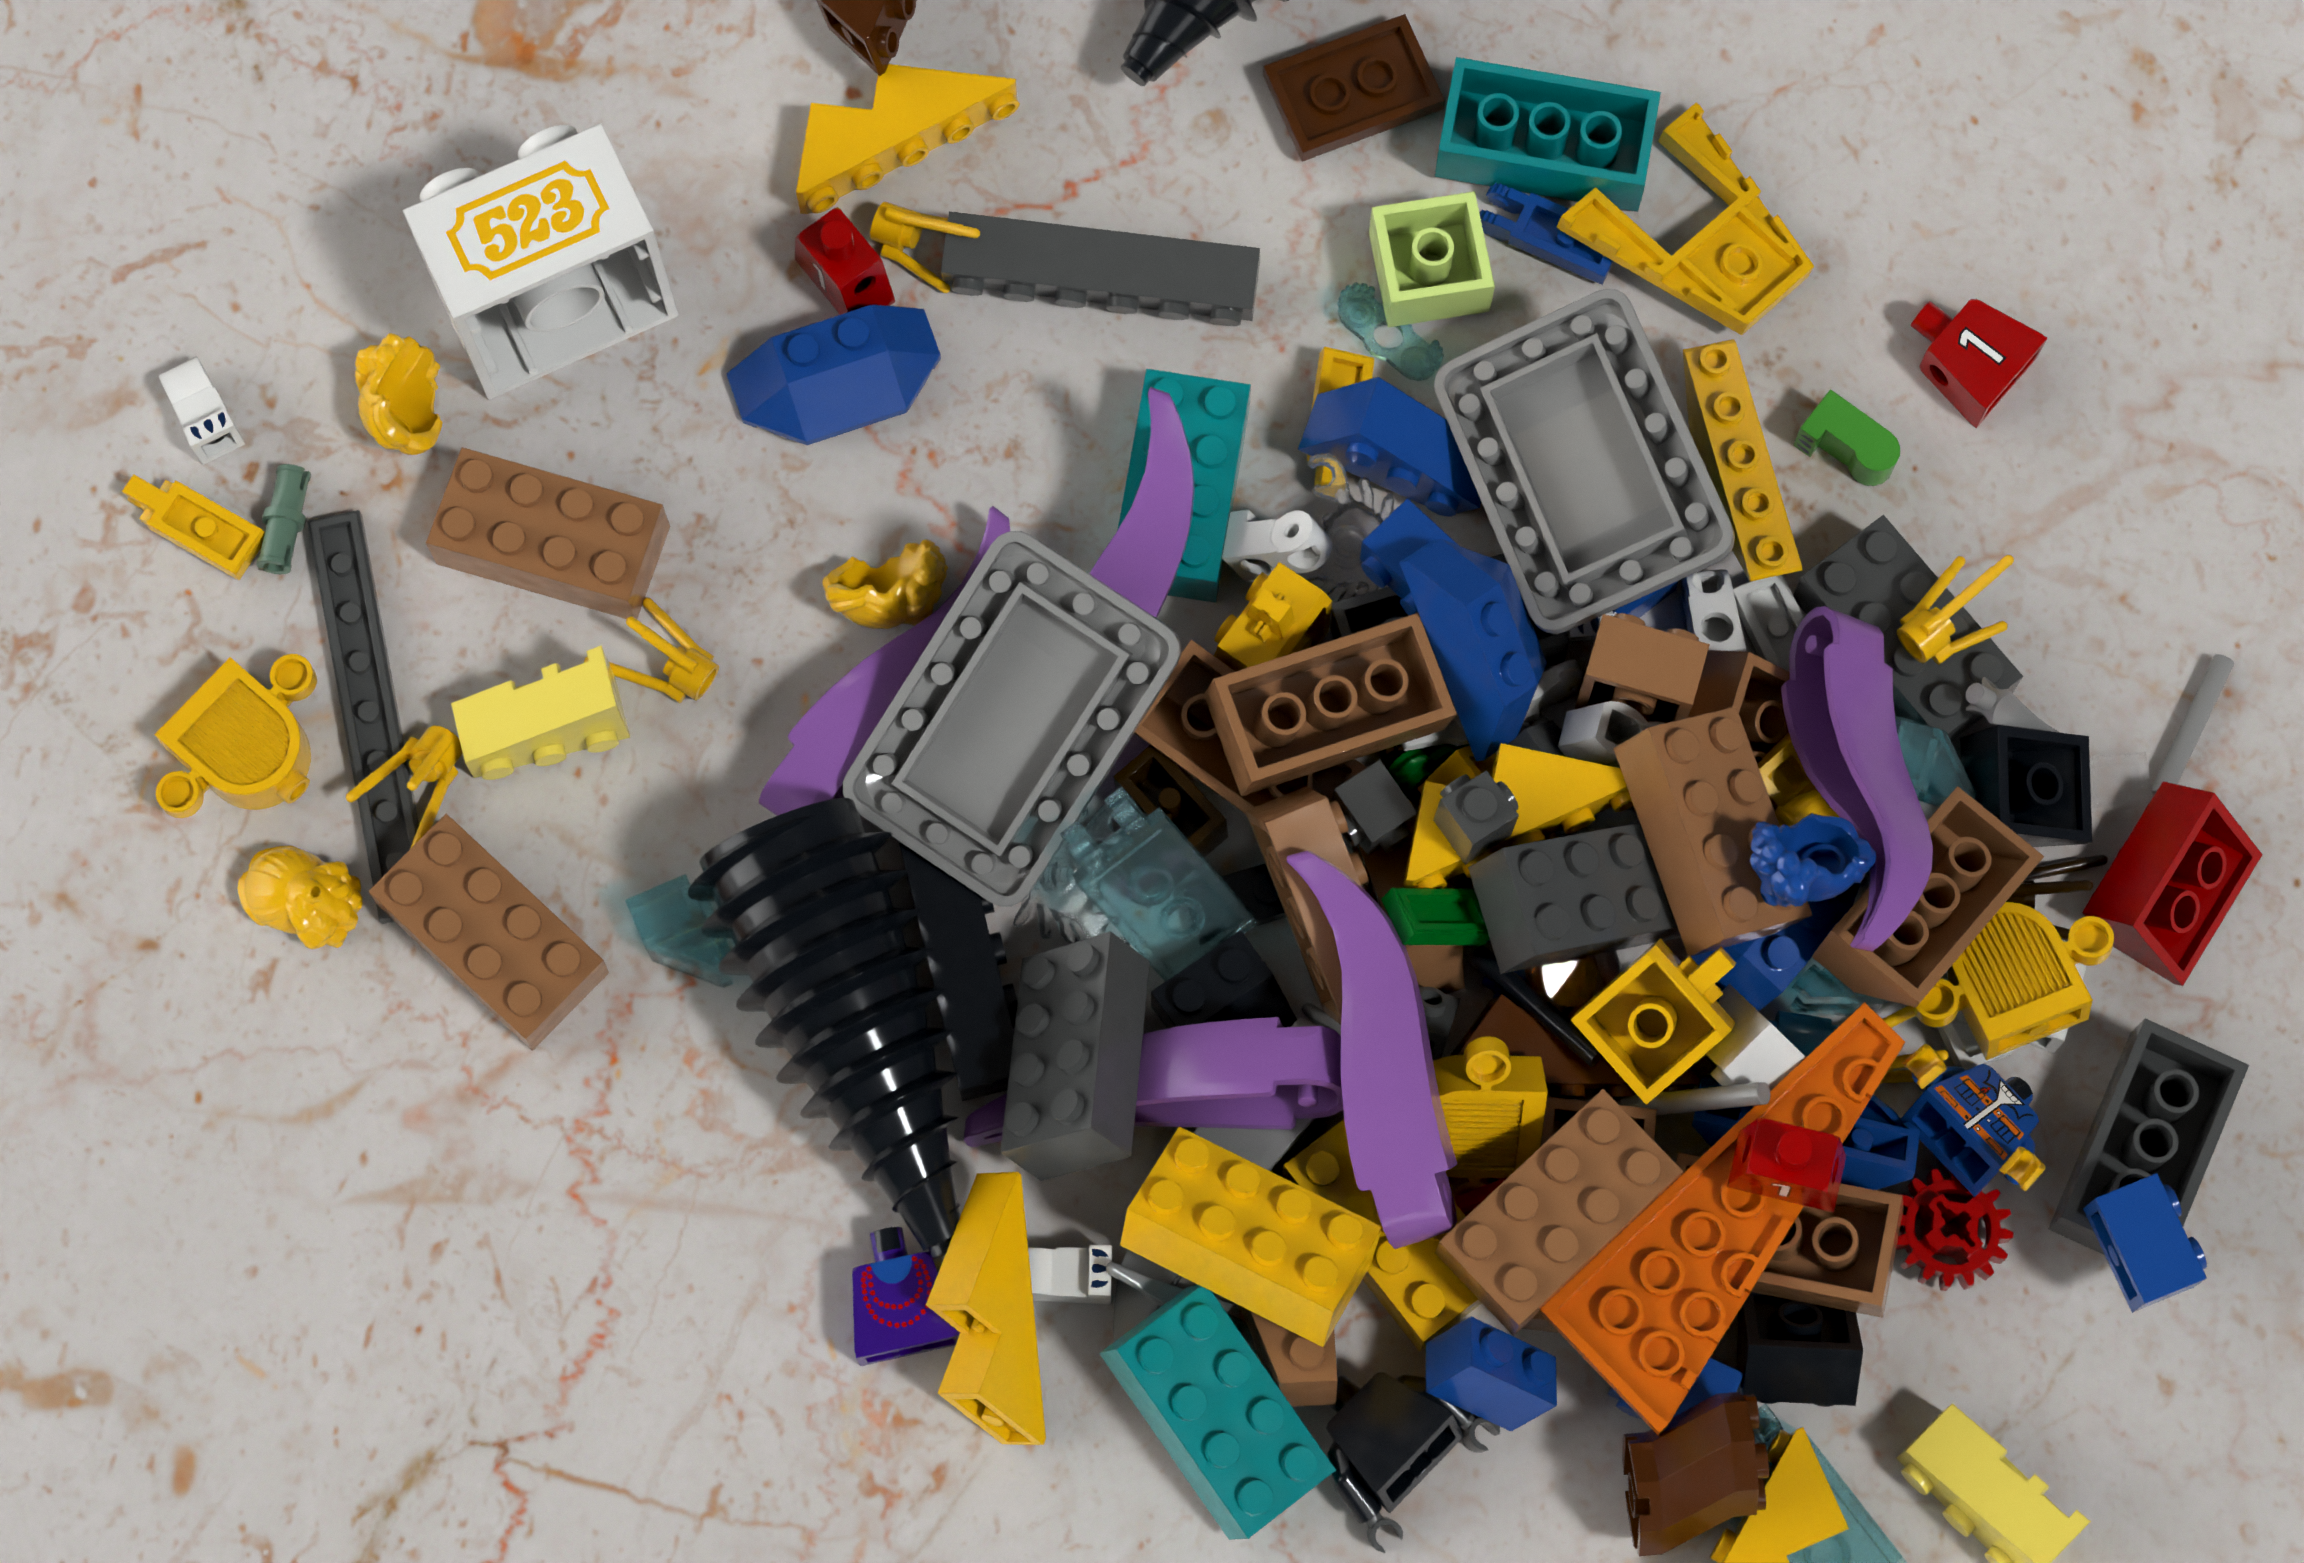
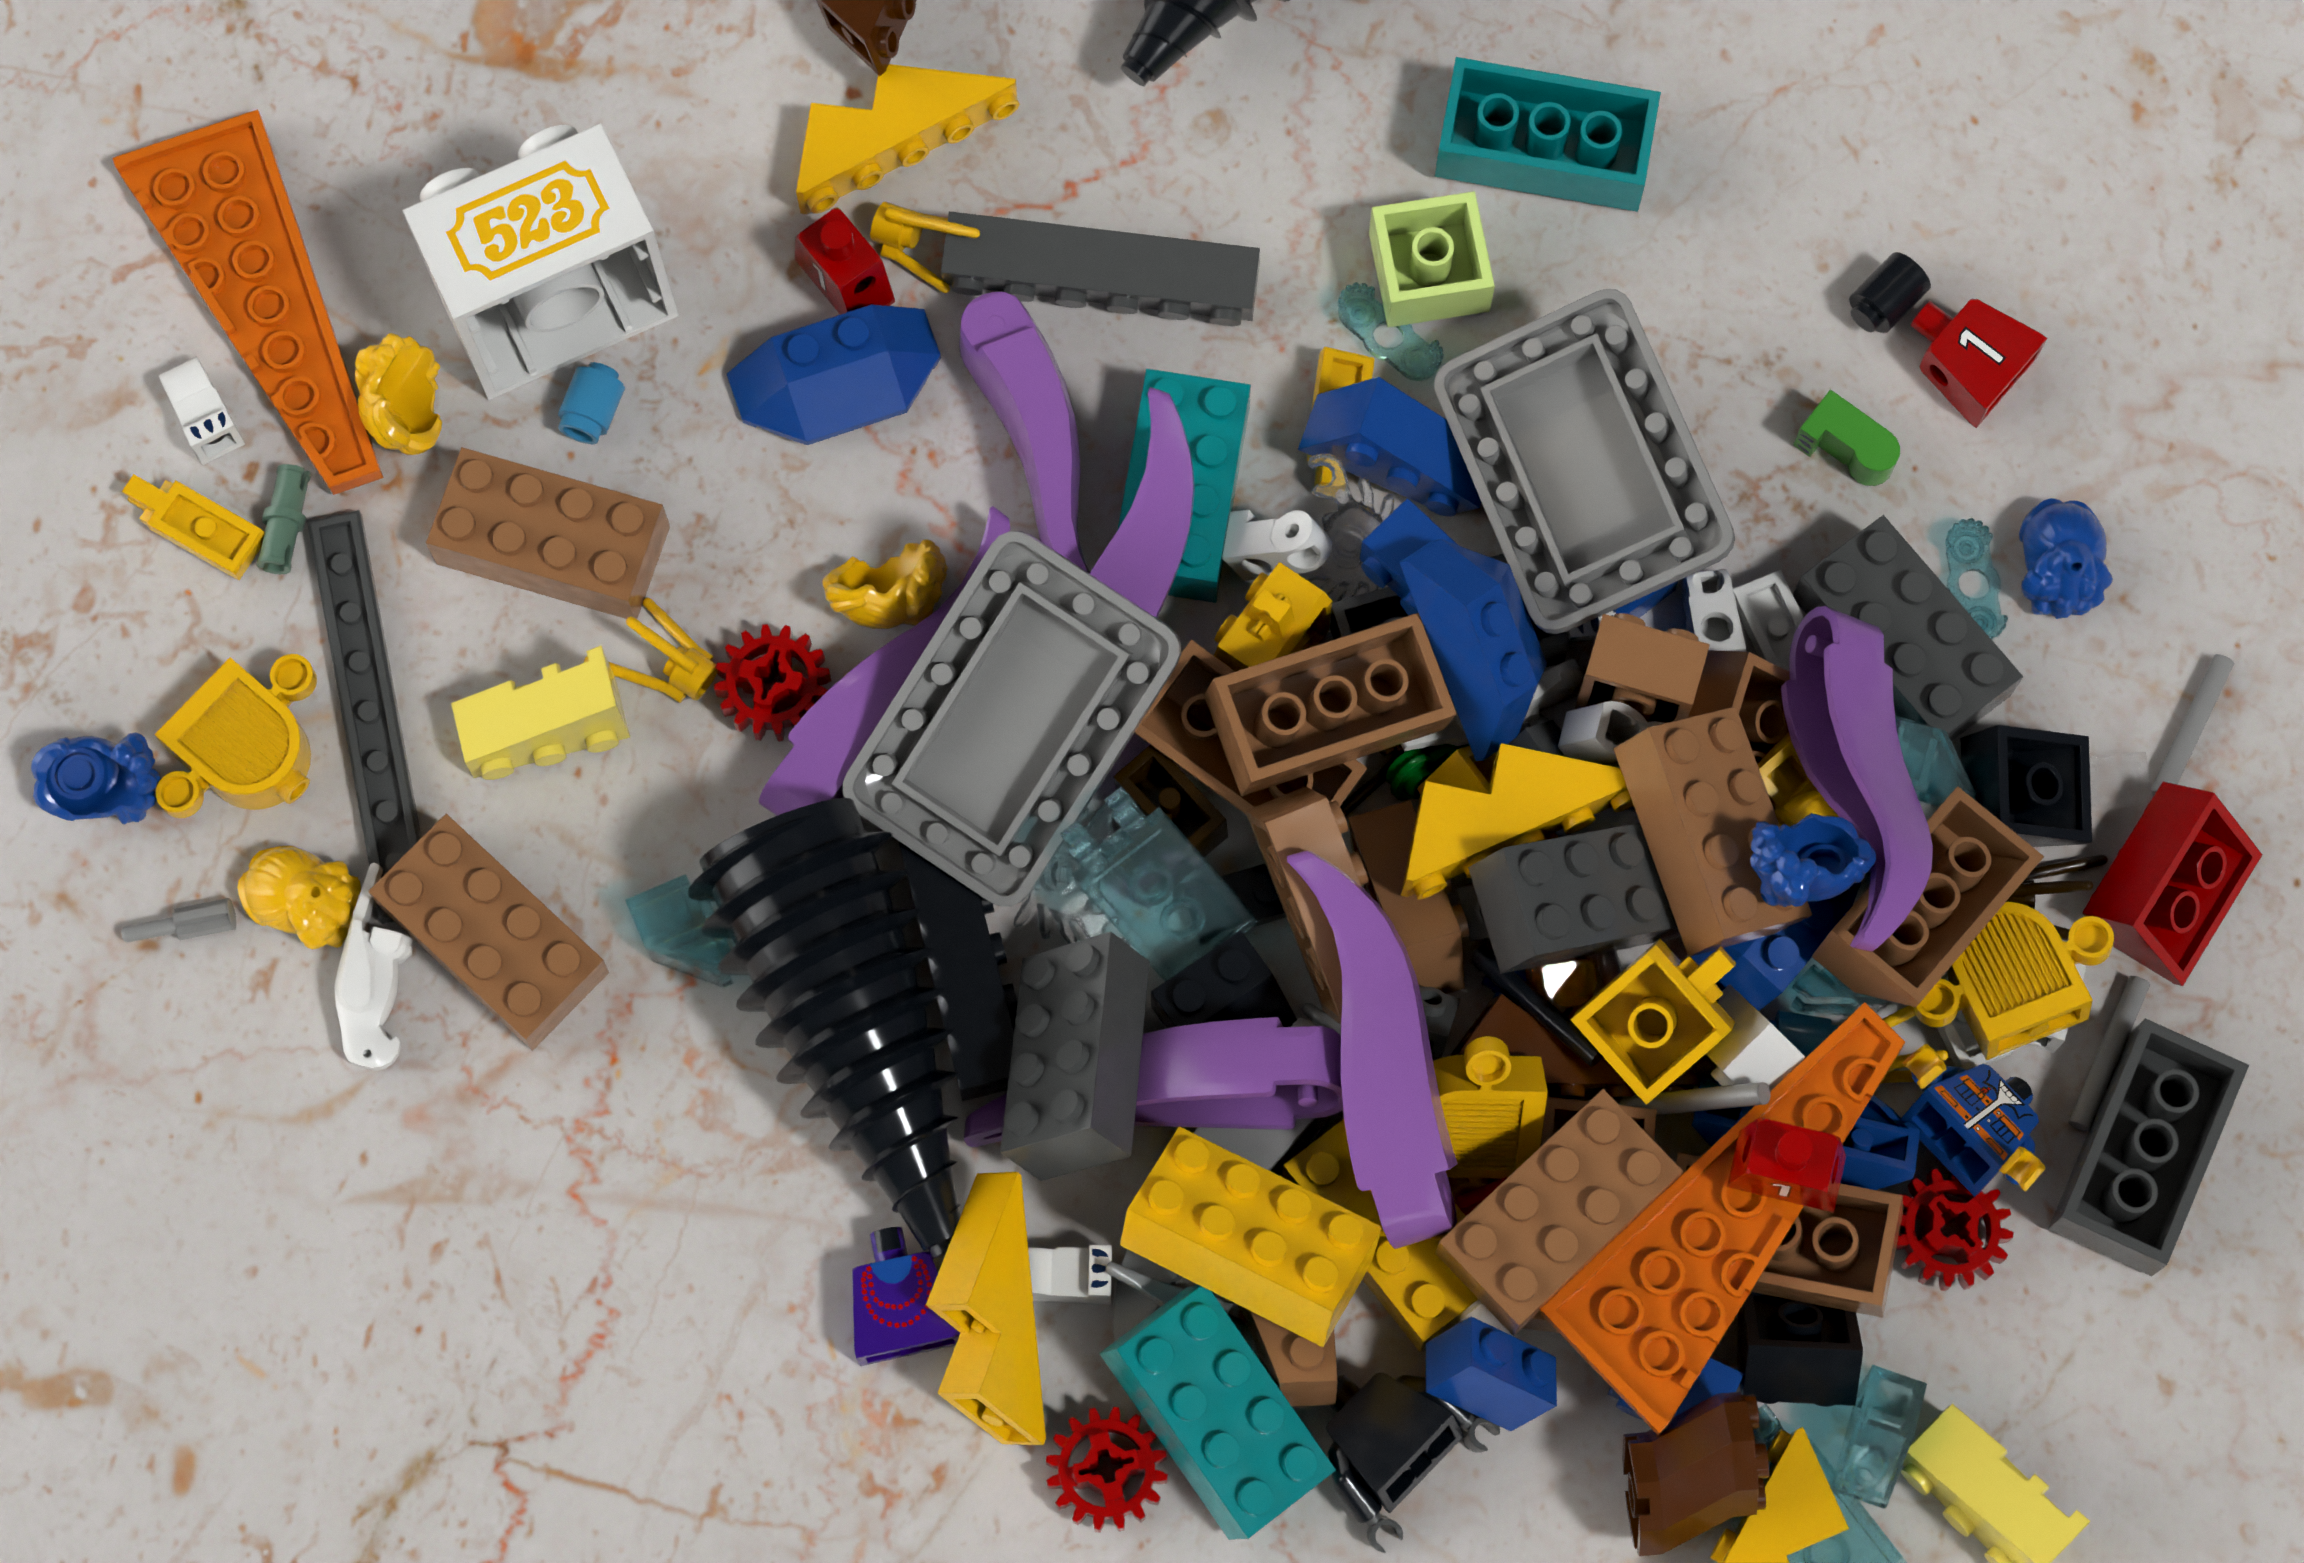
(96, 778): none -> blue hair
(187, 922): none -> light grey axle
(240, 244): none -> orange wing
(369, 983): none -> white animal
(430, 760): yellow plant -> none
(590, 403): none -> dark azure brick
(751, 675): none -> red gear
(1032, 401): none -> medium lavender animal
(1080, 1476): none -> red gear
(1353, 87): reddish brown plate -> none
(1375, 810): dark grey brick -> none
(1436, 916): green tile -> none
(1476, 814): dark grey brick -> none
(1538, 232): blue hinge -> none
(1730, 267): yellow wing -> none
(1737, 459): yellow slope -> none
(1878, 1436): none -> clear light blue slope
(1889, 293): none -> black brick
(1928, 633): yellow plant -> none
(1970, 551): none -> clear light blue piece
(2002, 707): light grey piece -> none
(2064, 559): none -> blue hair
(2109, 1053): none -> light grey bar
(2146, 1242): blue brick -> none

